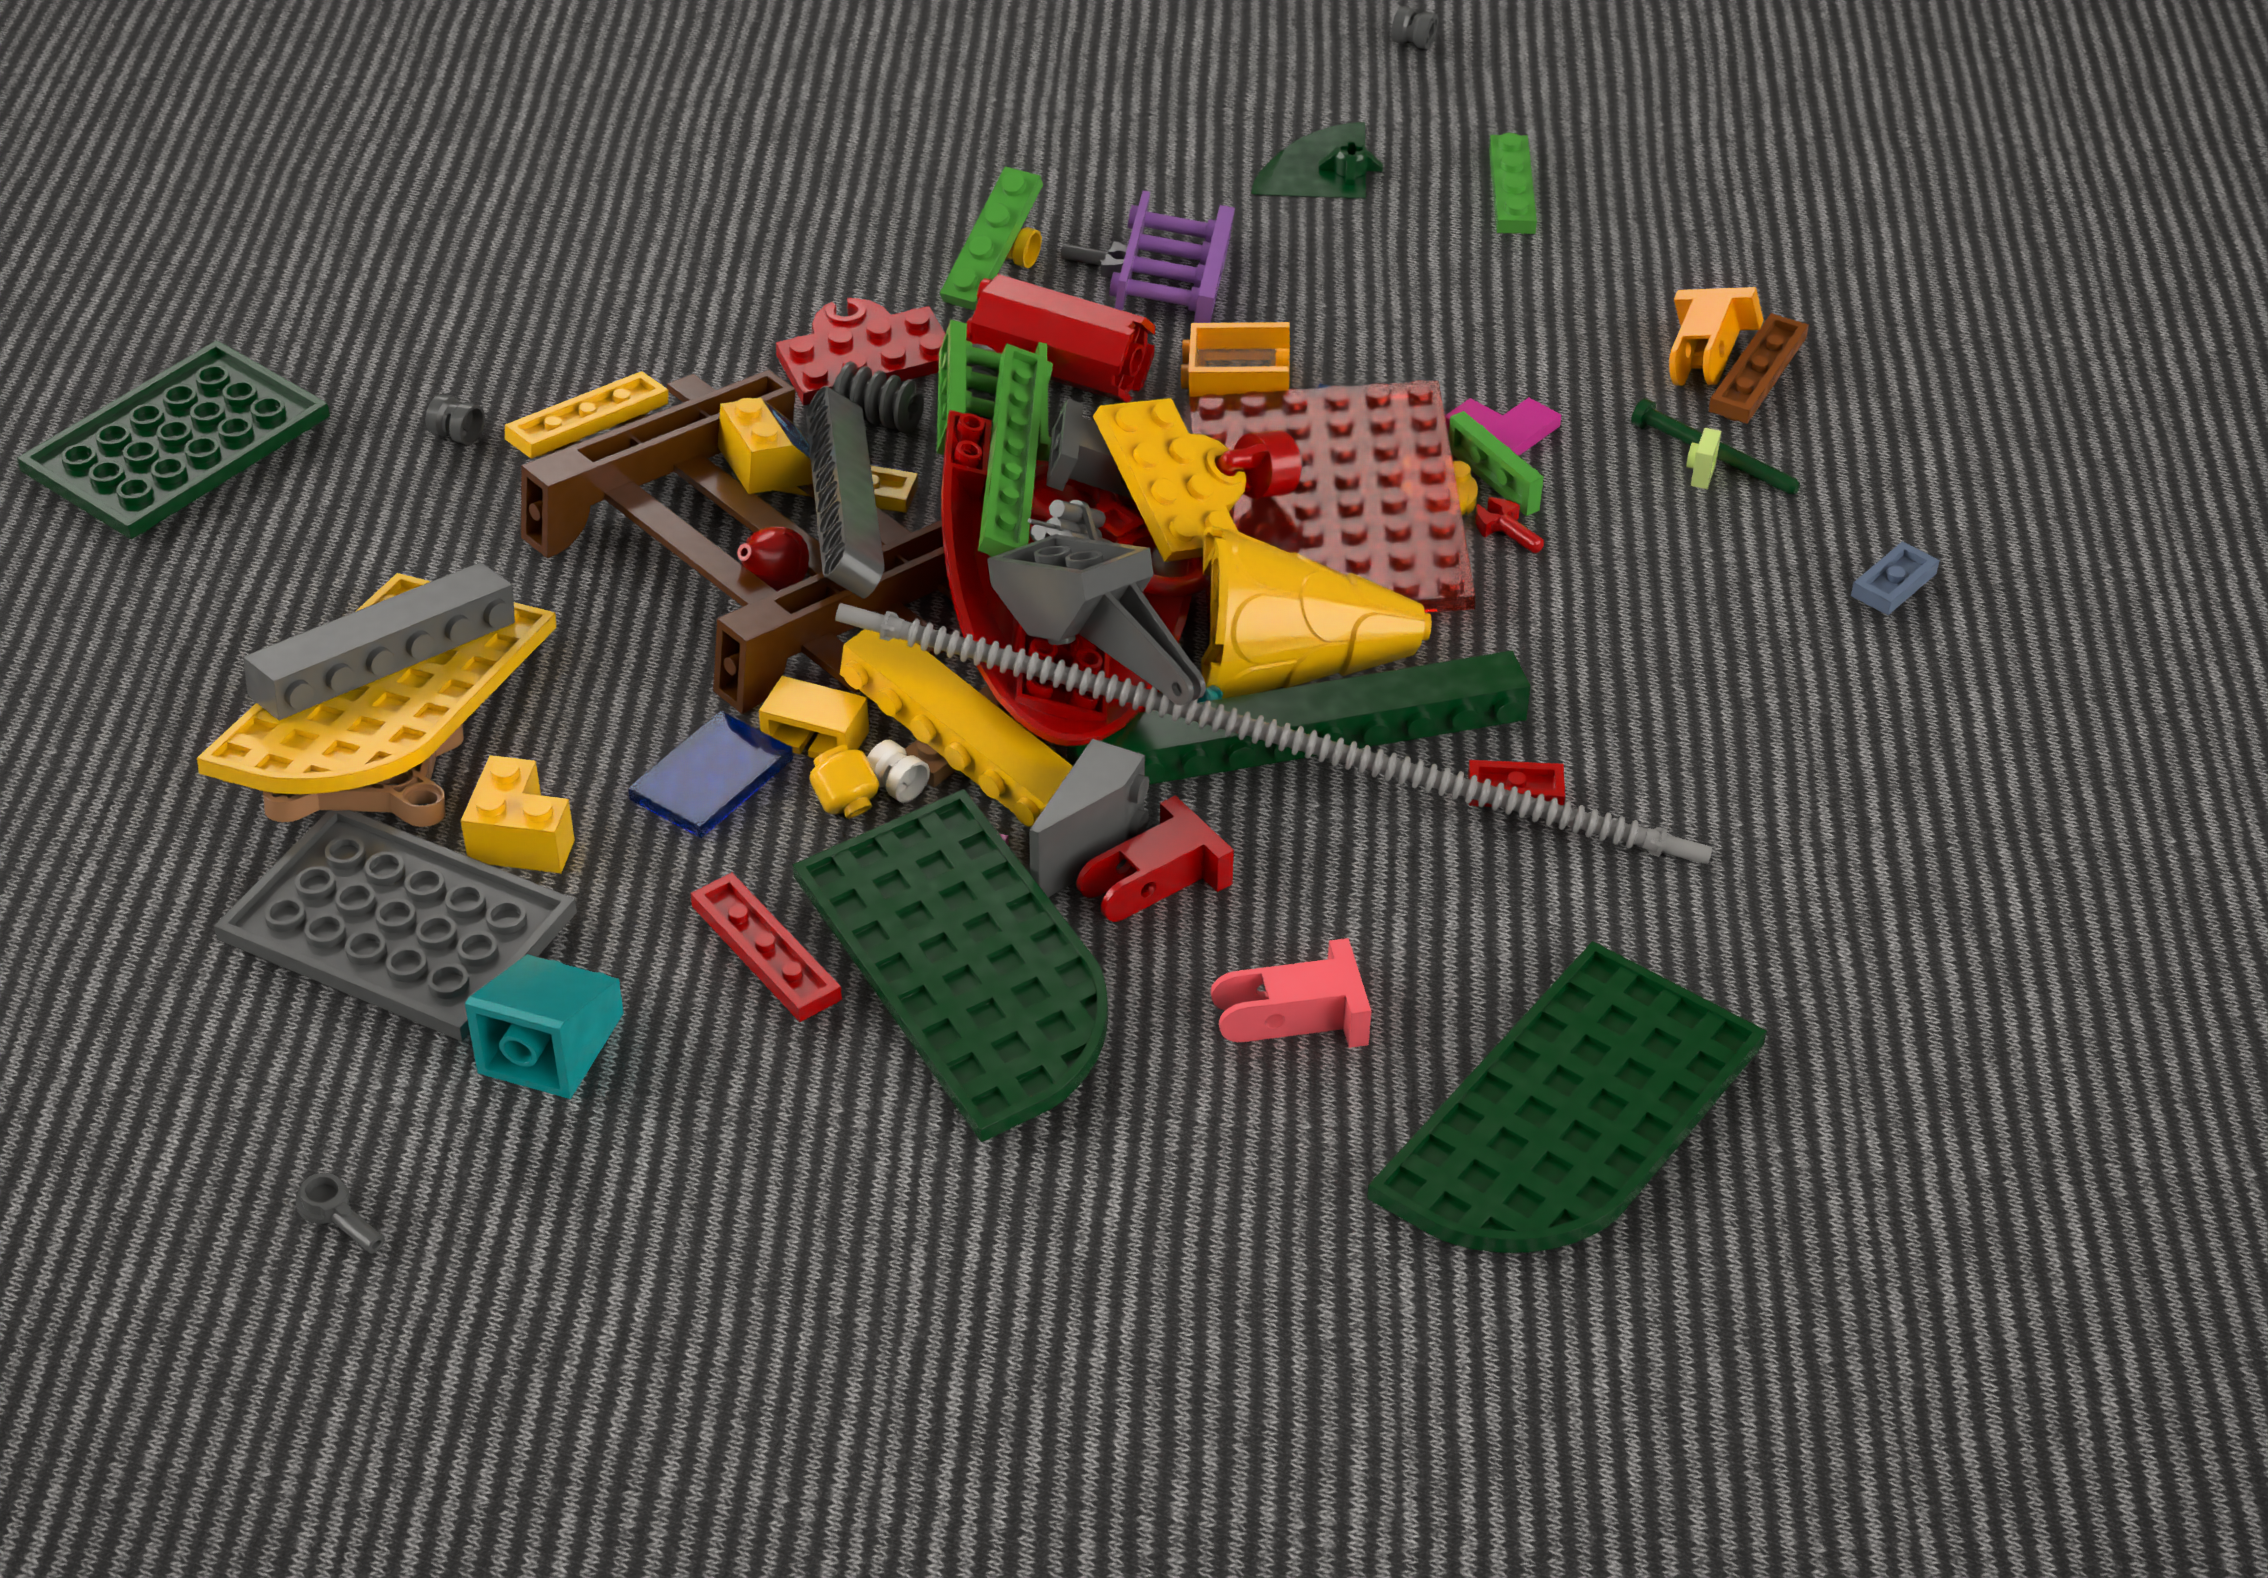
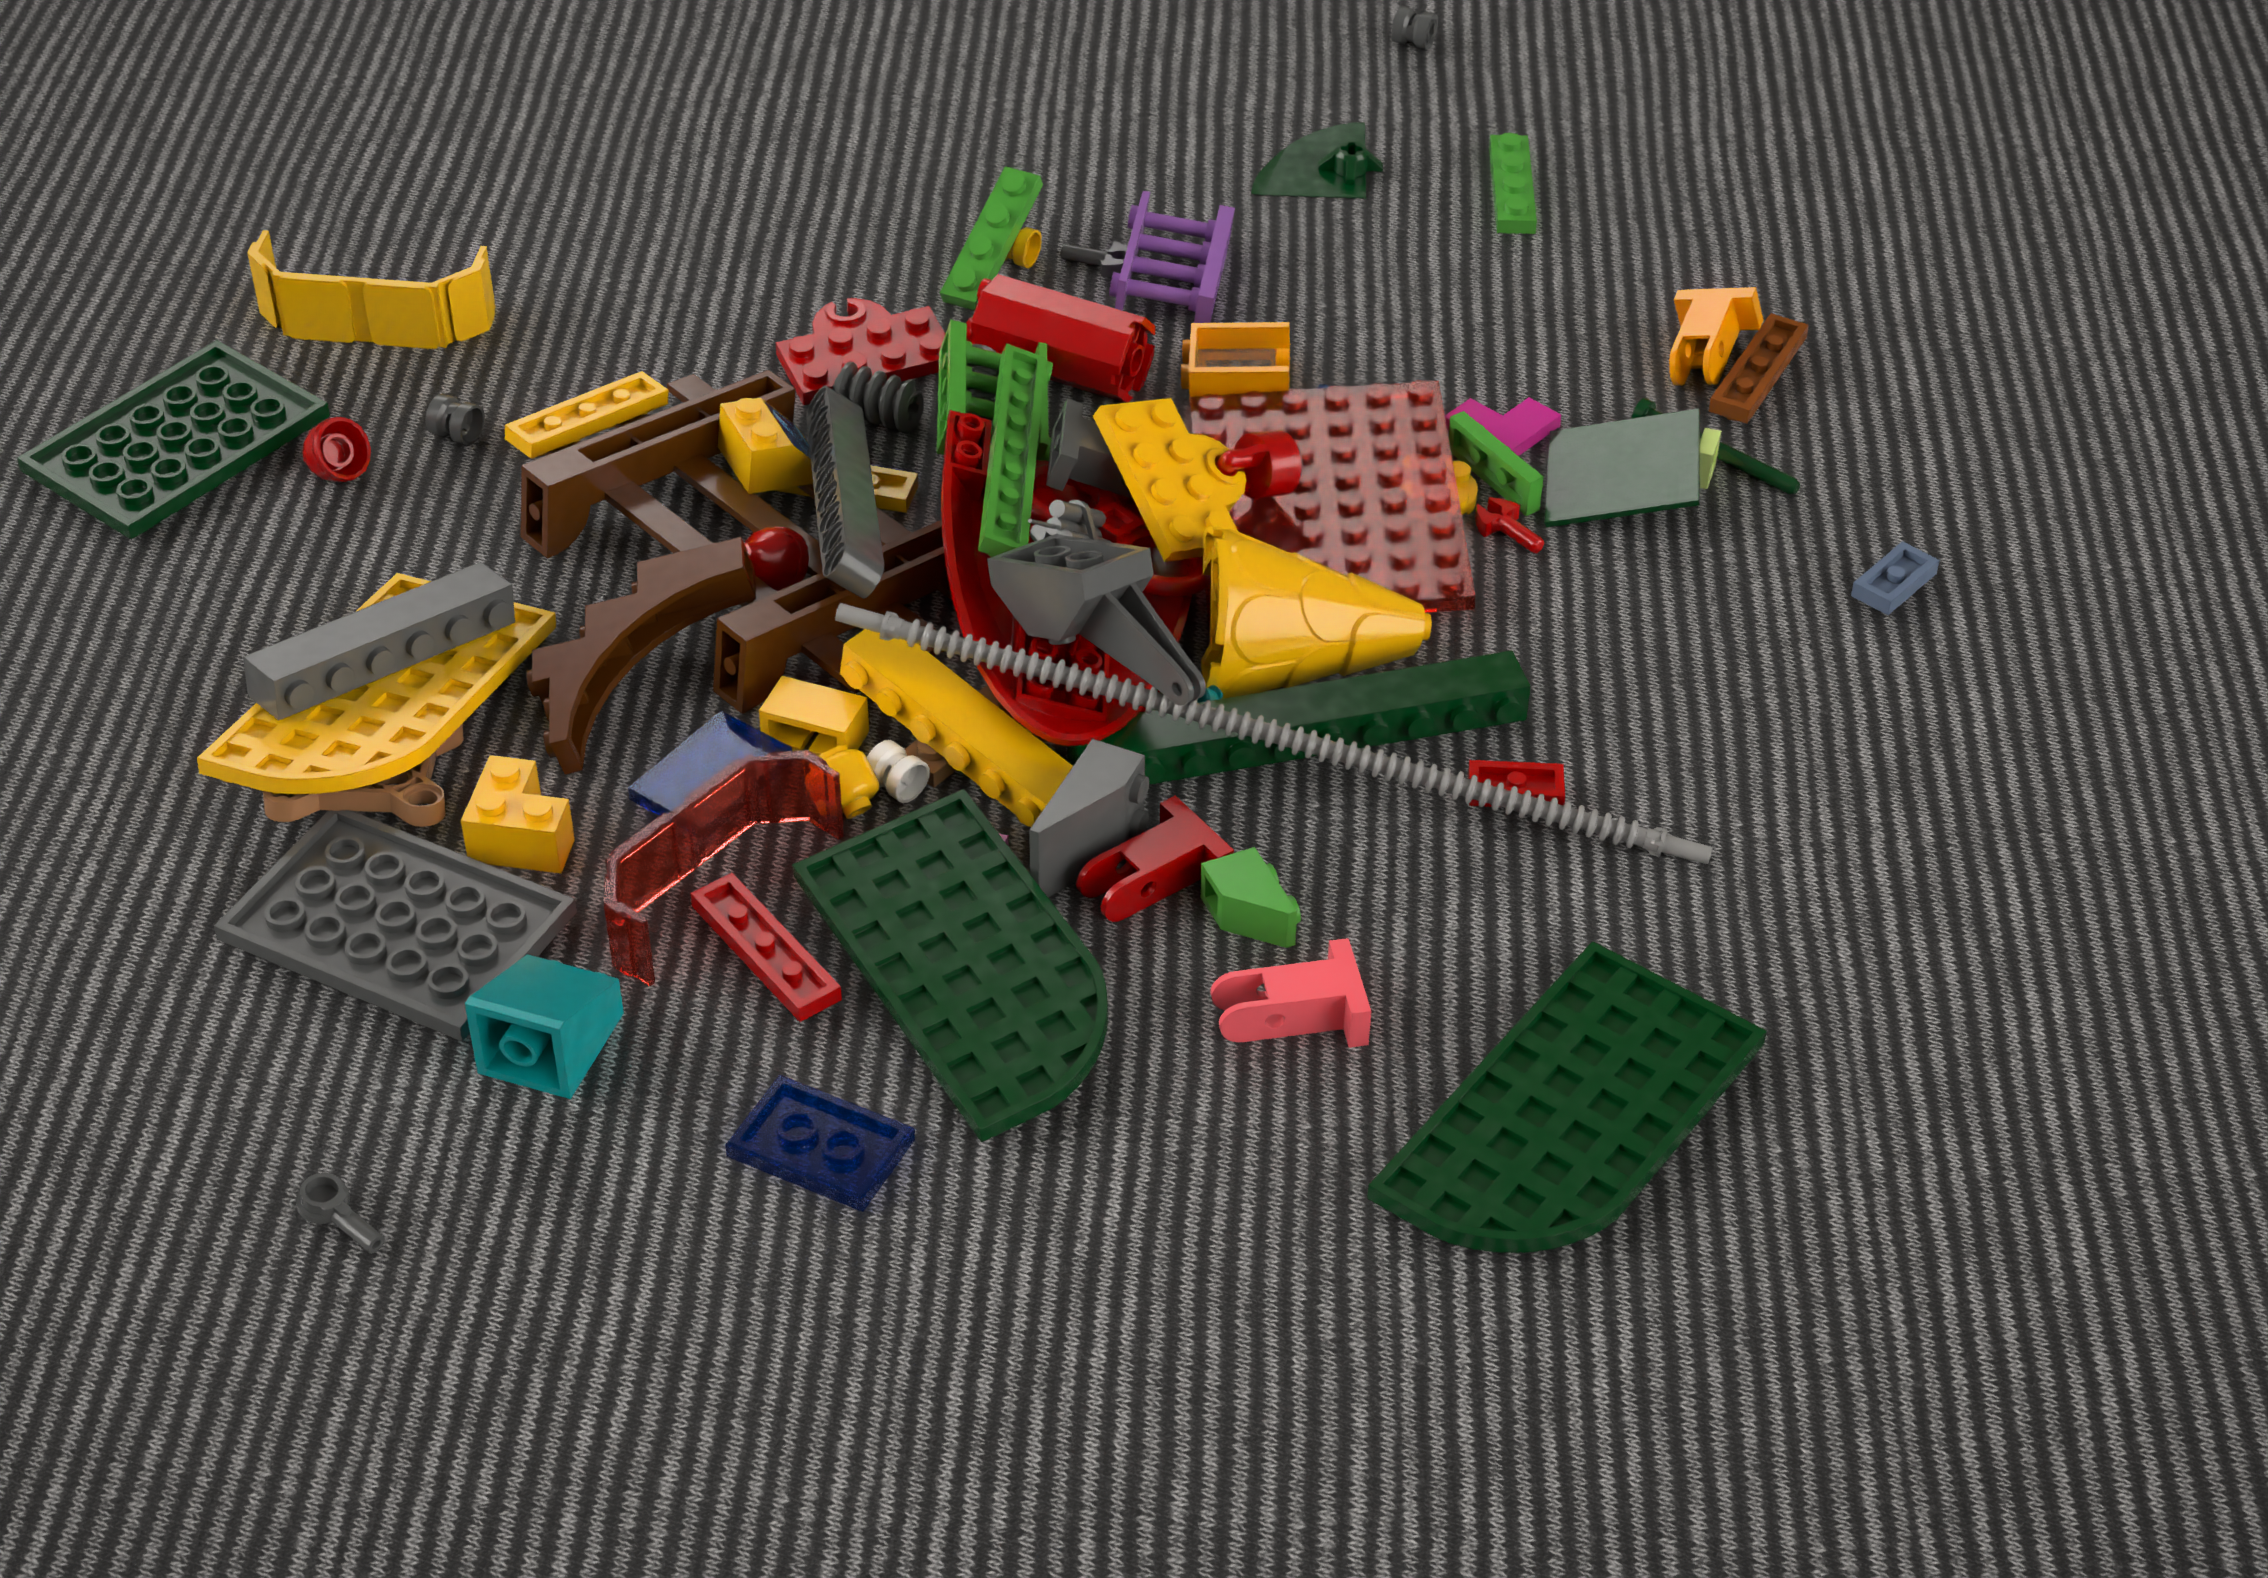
(337, 450): none -> red helmet
(373, 308): none -> yellow windscreen
(619, 632): none -> reddish brown arch
(744, 793): none -> clear red windscreen
(820, 1142): none -> clear blue tile
(1248, 899): none -> bright green slope
(1623, 468): none -> piece

